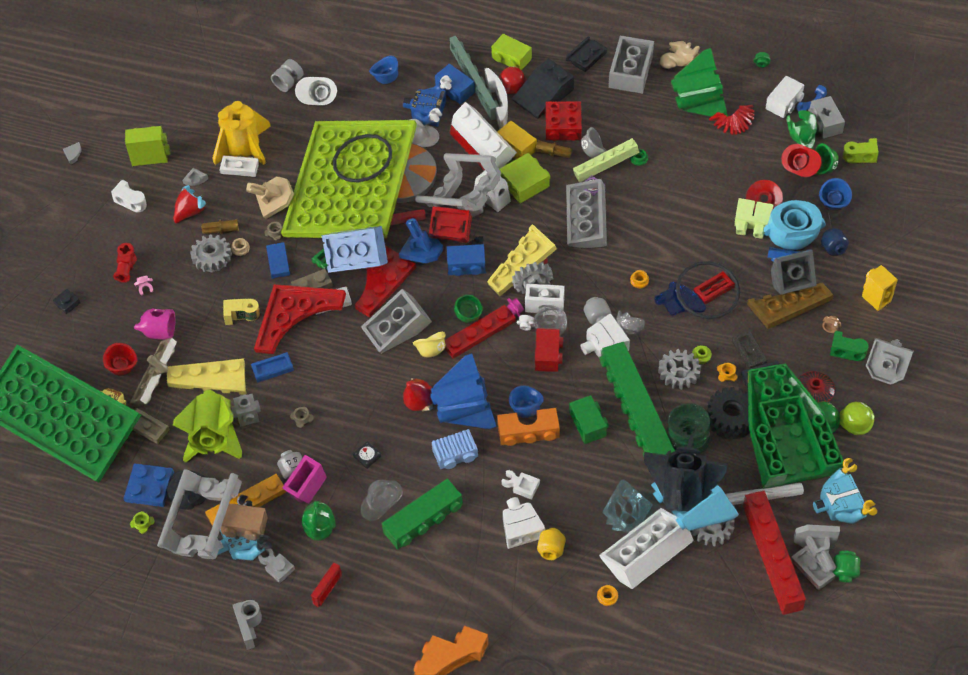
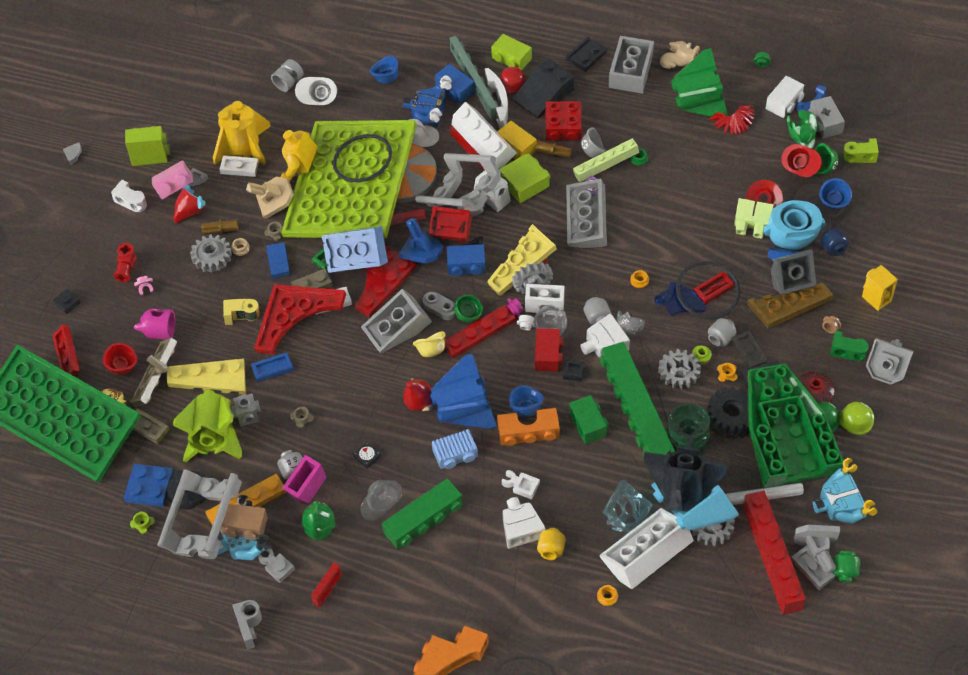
(65, 350): none -> red plate
(172, 179): none -> bright pink brick
(298, 153): none -> yellow torso
(438, 305): none -> light grey plate
(573, 370): none -> black tile
(721, 332): none -> light grey head

